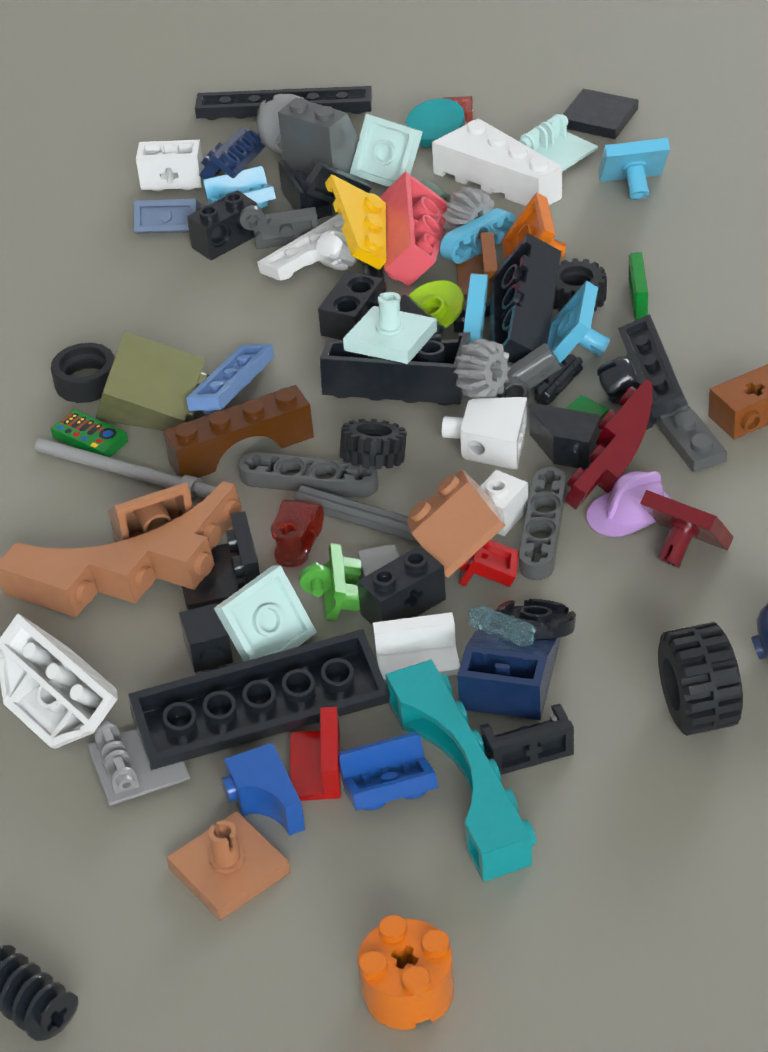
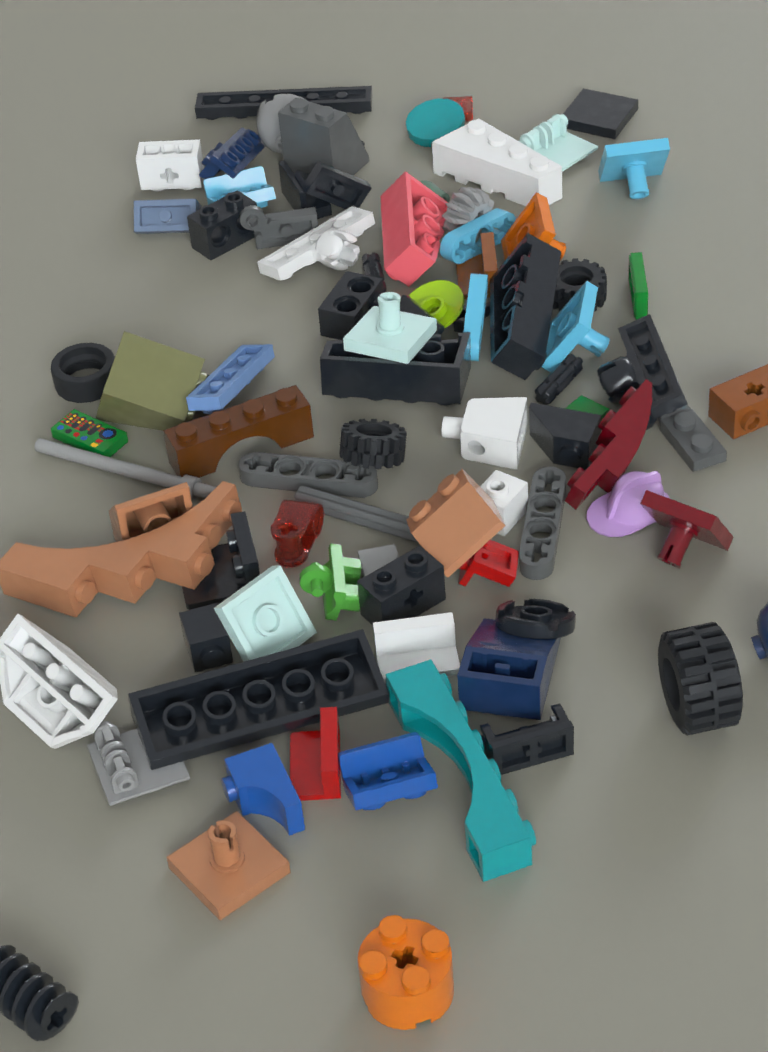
(363, 219): yellow wing -> none
(385, 150): light aqua tile -> none
(482, 369): light grey gear -> none
(502, 625): clear light blue axle -> none
(530, 372): dark grey piece -> none

